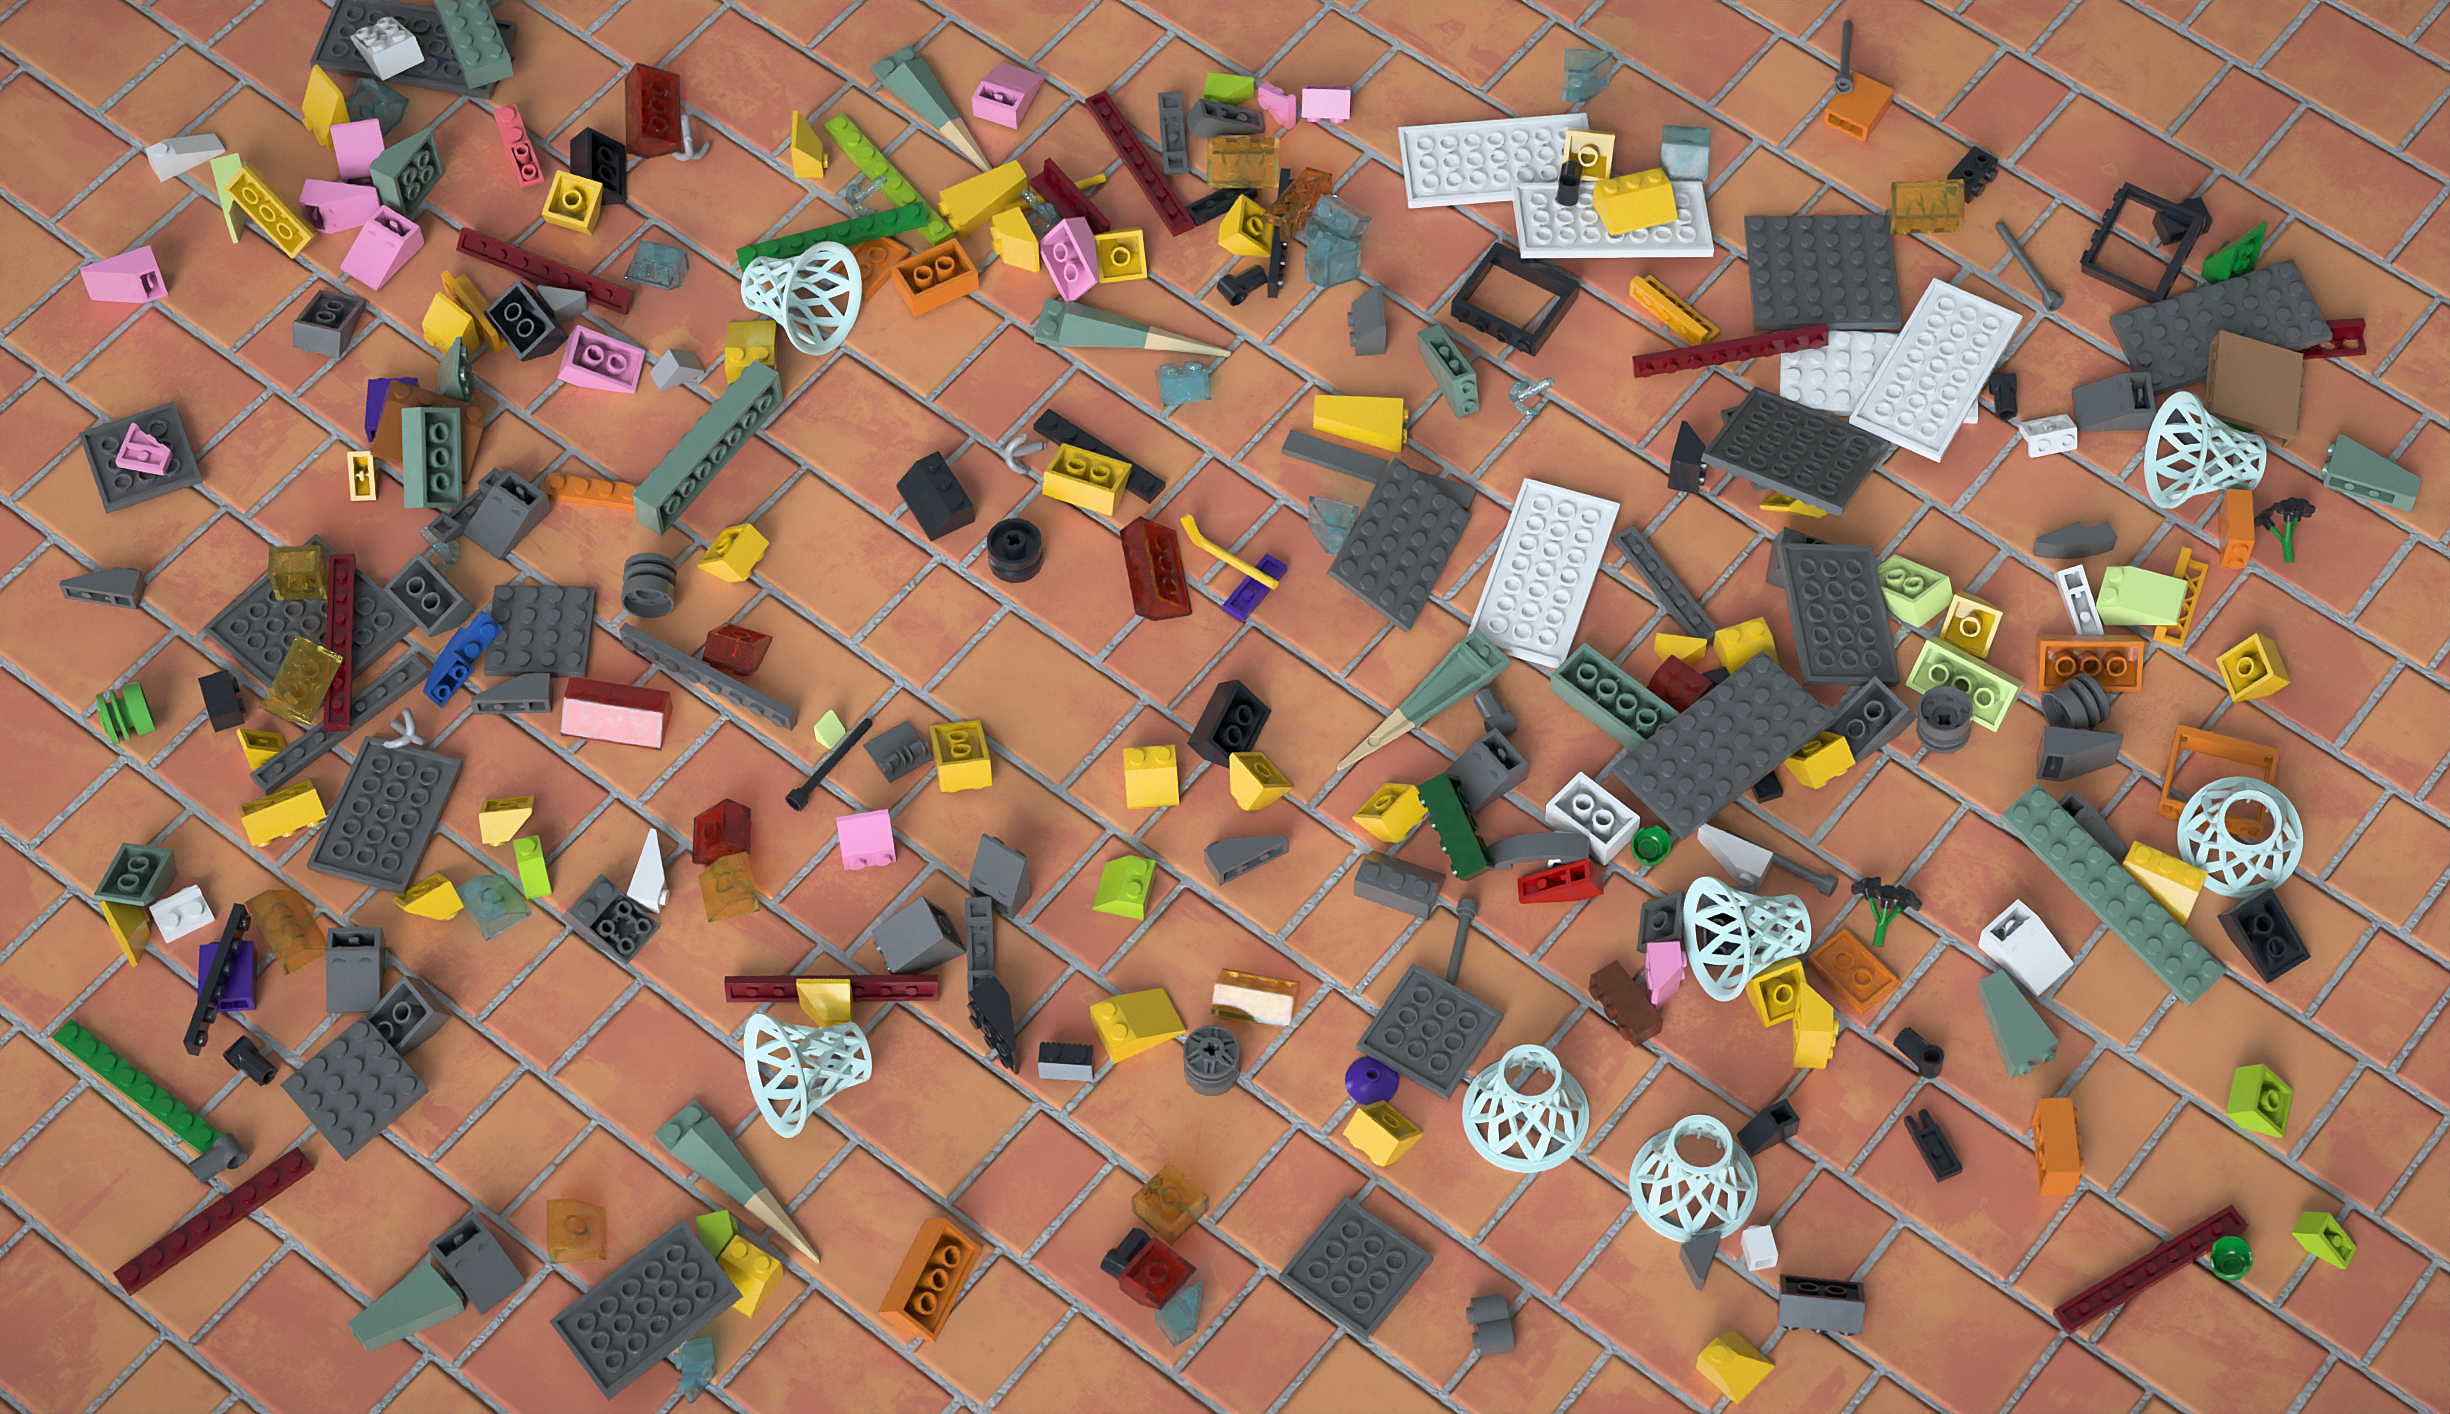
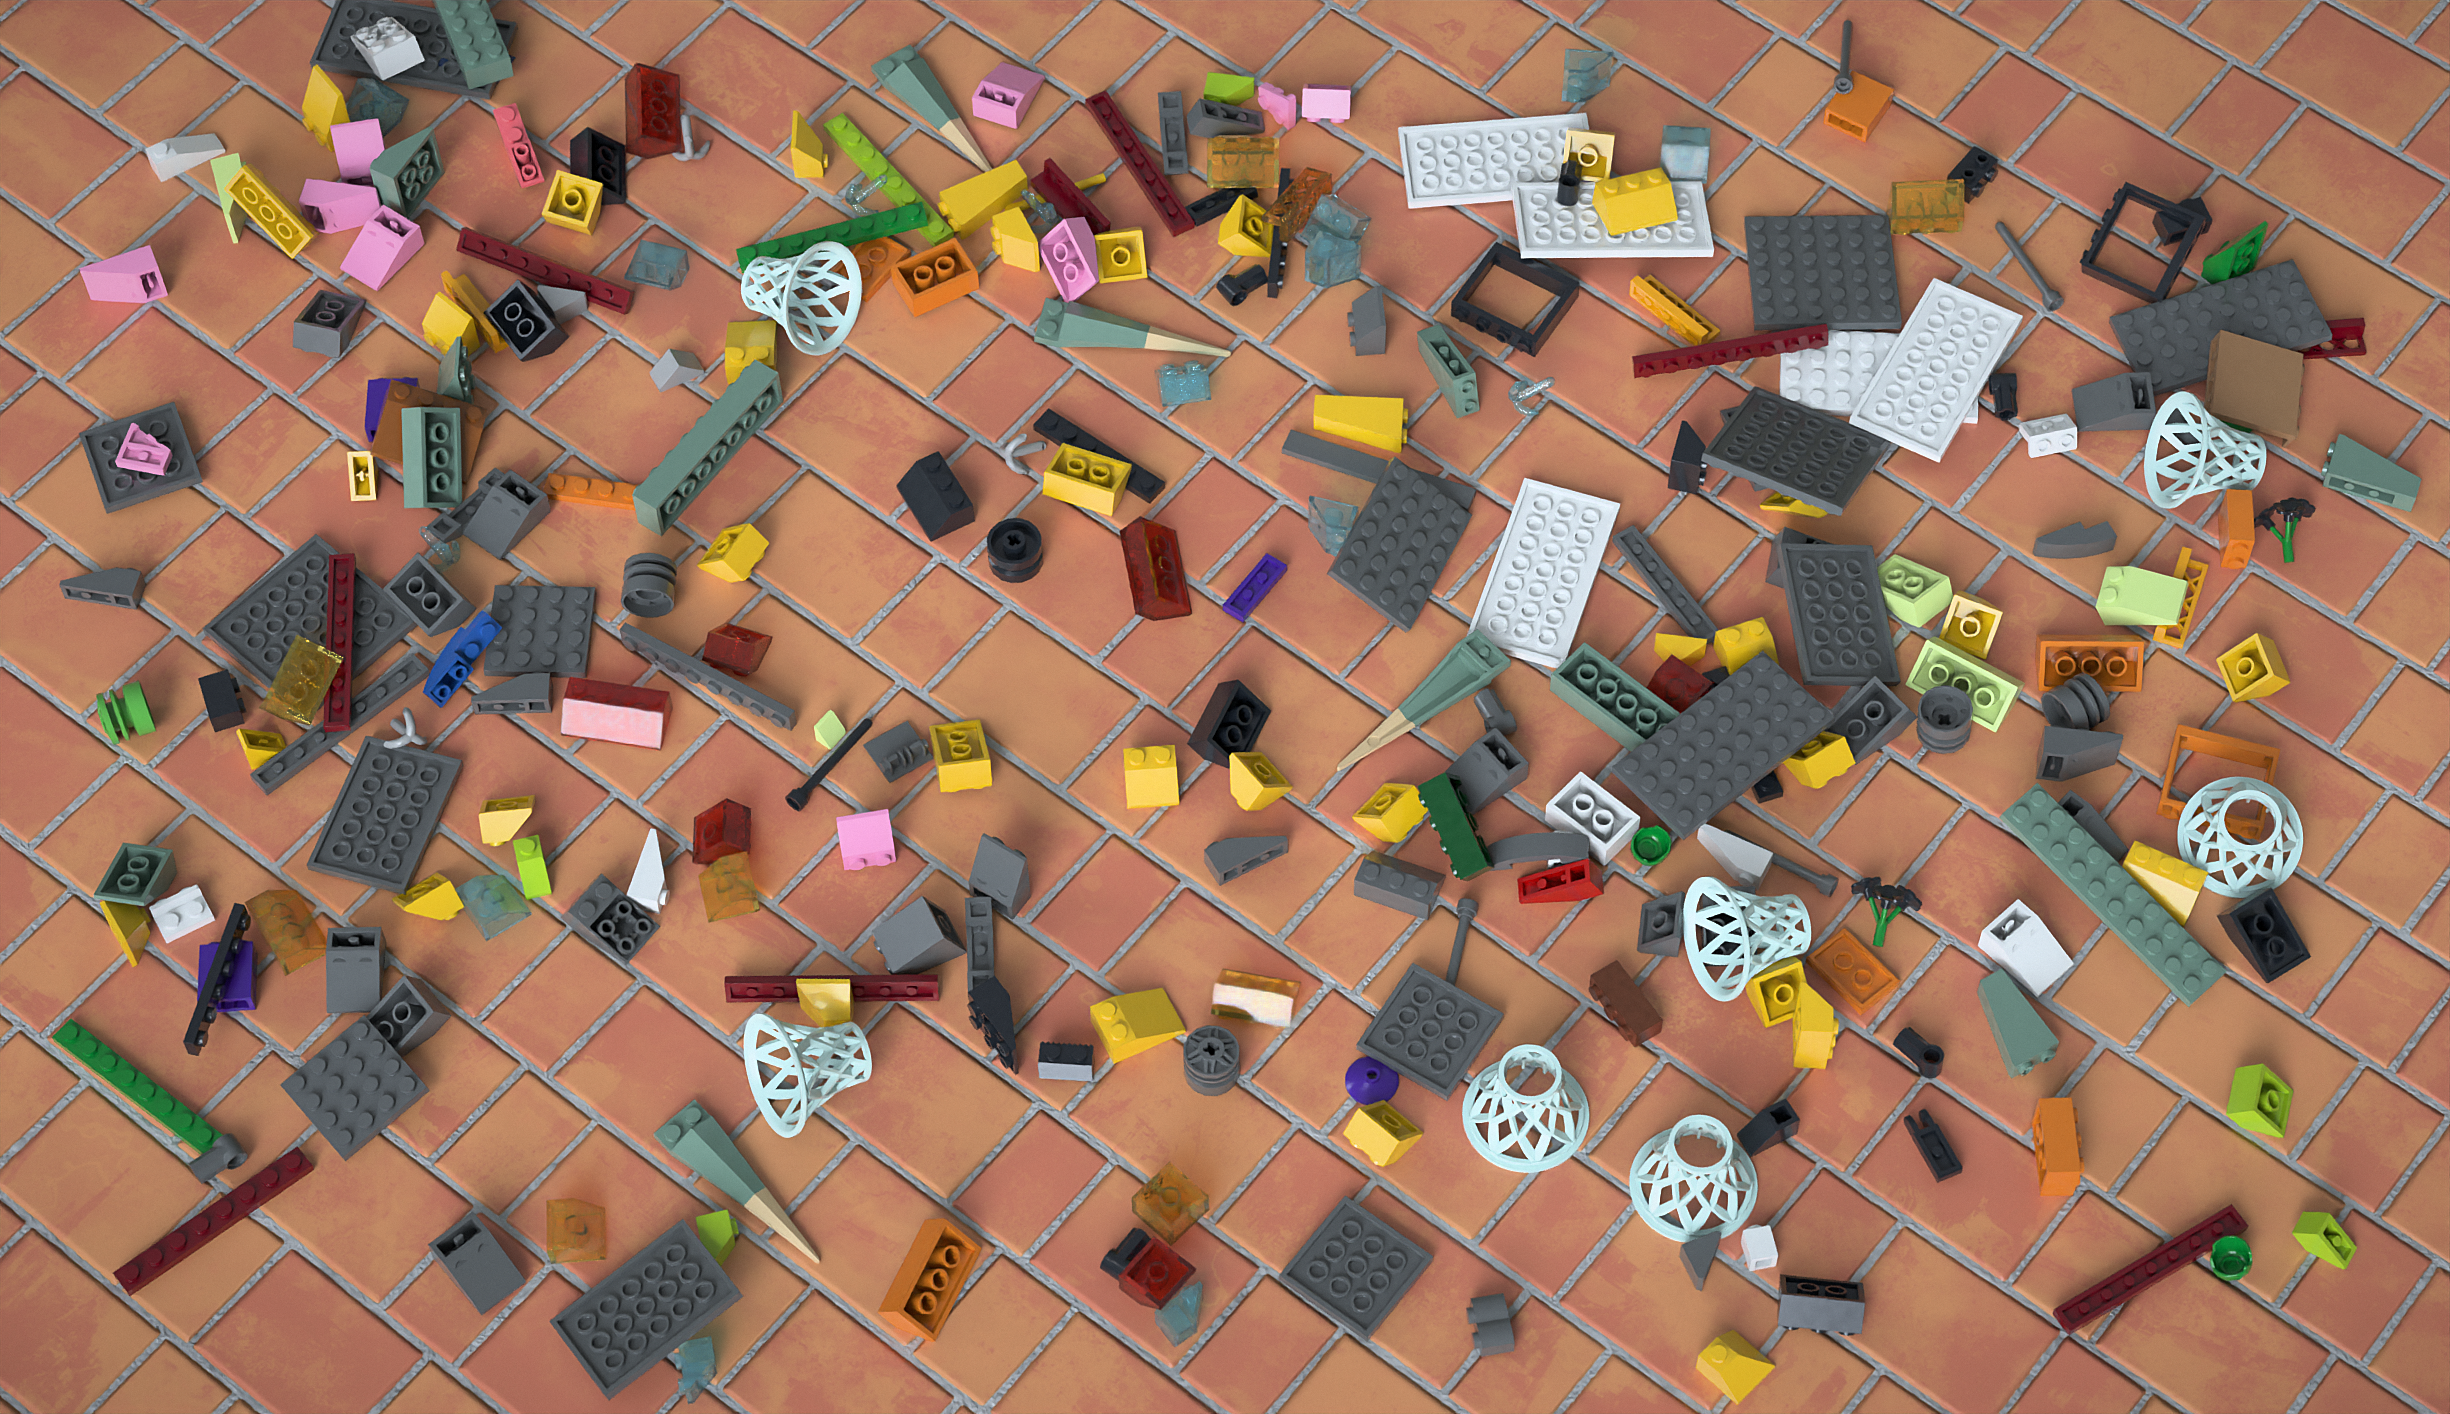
(245, 1056): black piece -> none
(281, 813): yellow slope -> none
(298, 572): clear yellow brick -> none
(407, 1309): sand green slope -> none
(600, 362): bright pink slope -> none
(751, 1272): yellow slope -> none
(1126, 887): lime slope -> none
(1191, 529): yellow piece -> none
(1663, 971): bright pink slope -> none
(2078, 601): white slope -> none

